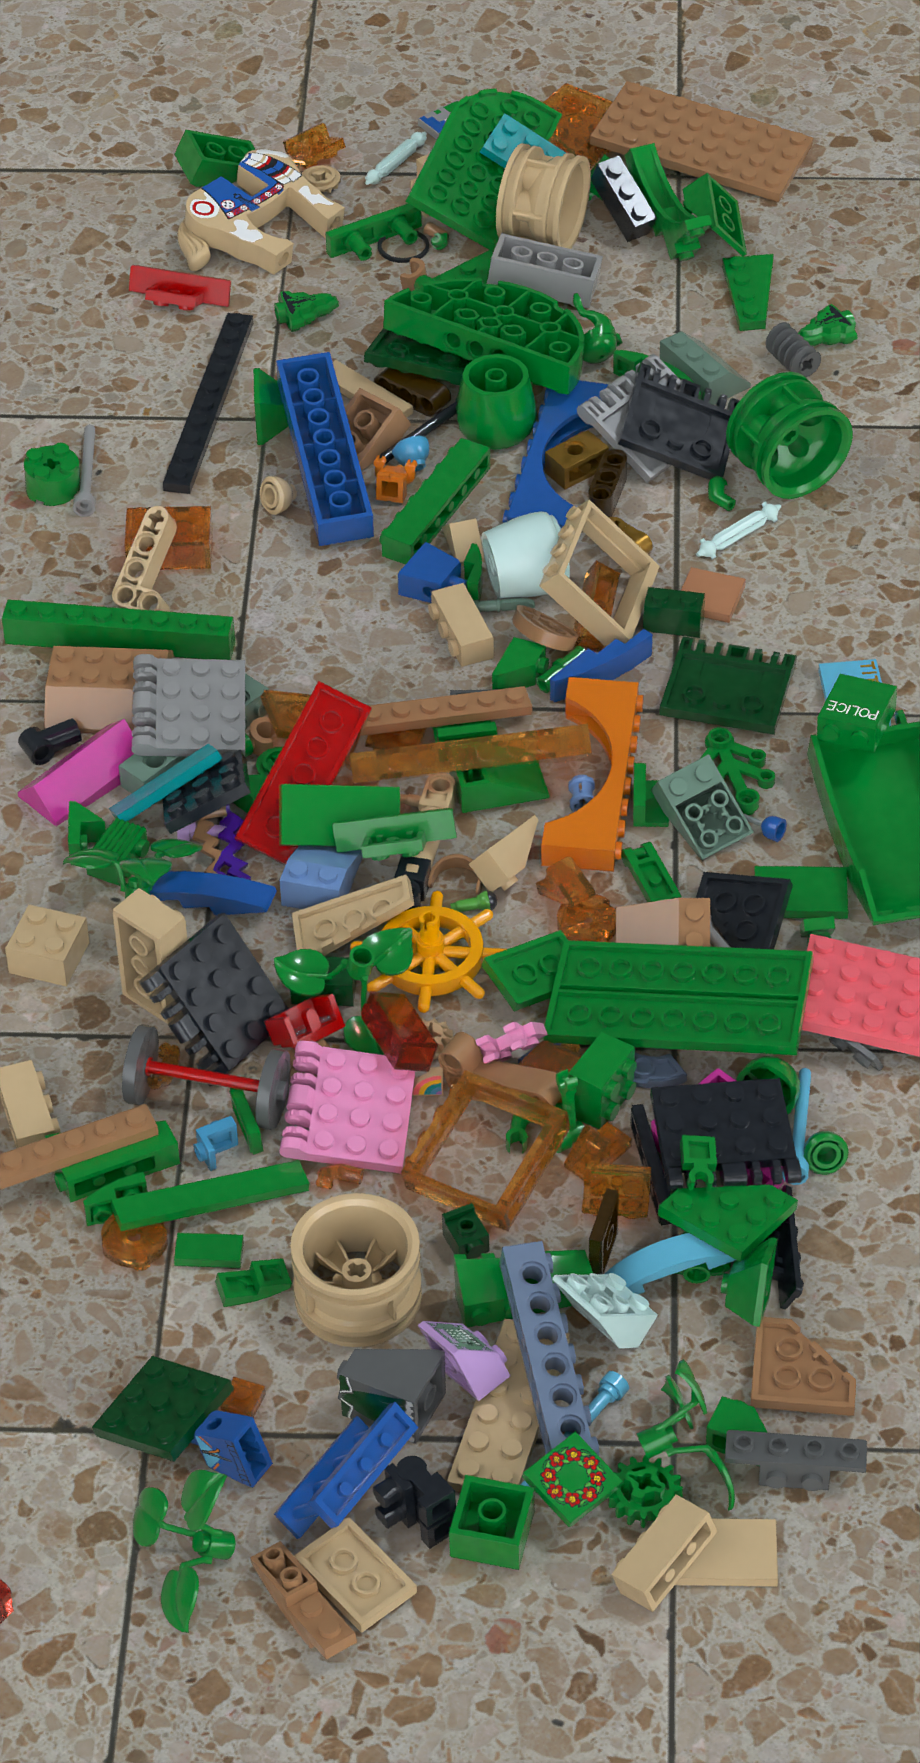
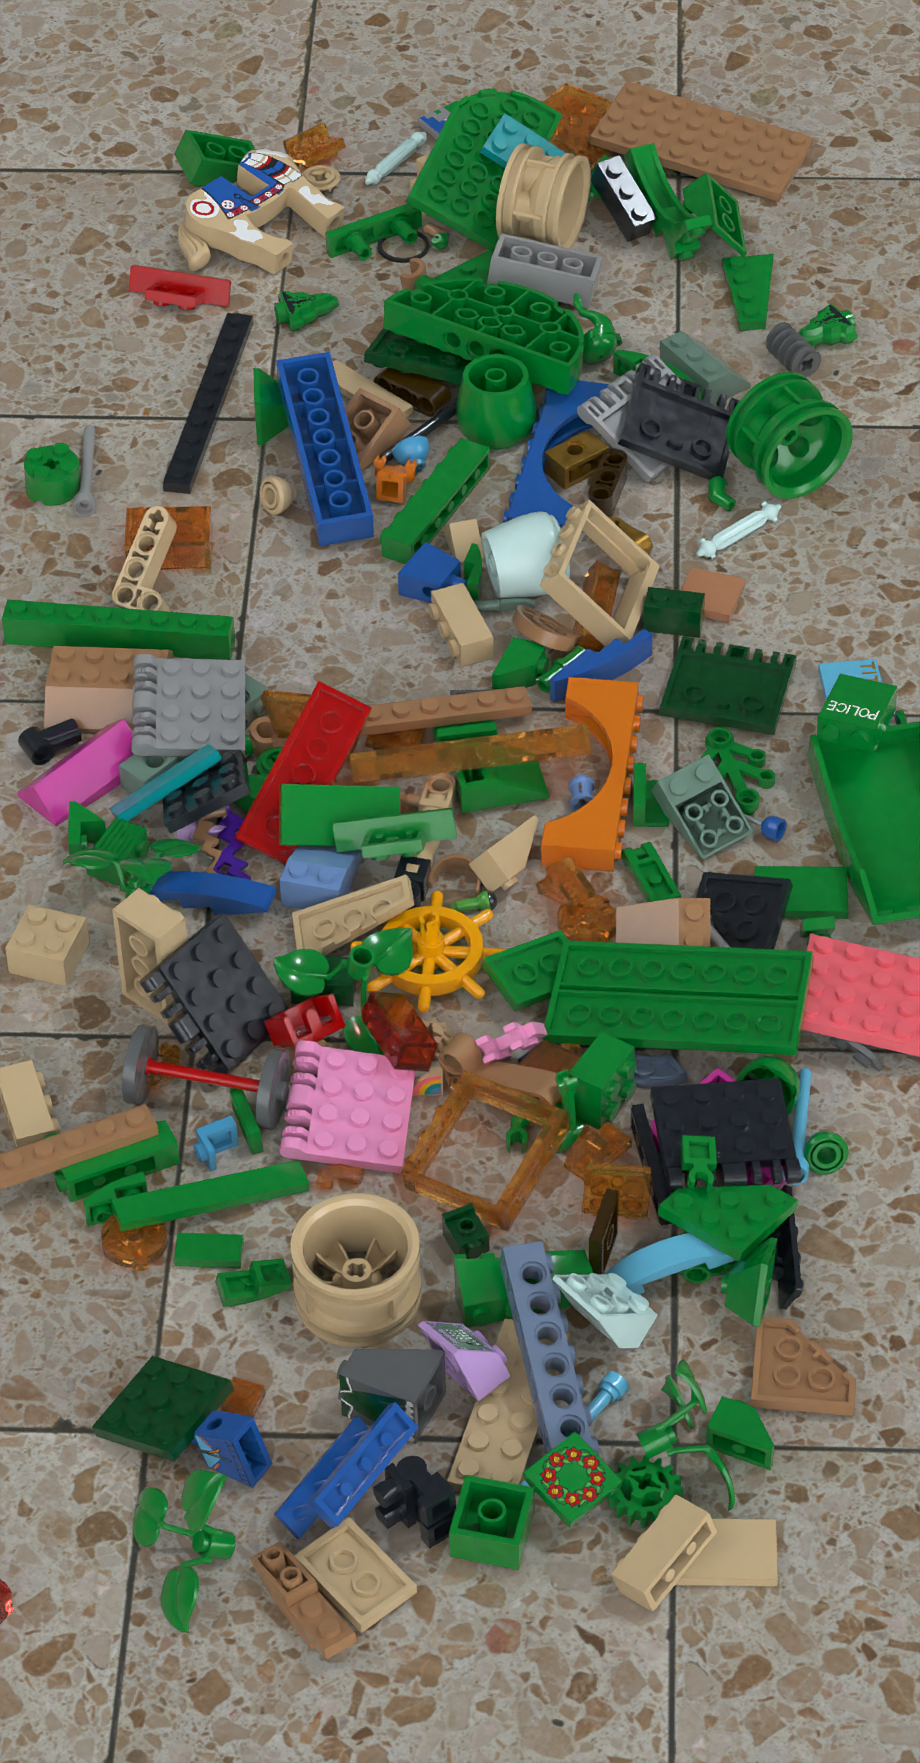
(795, 1459): dark grey bracket -> none

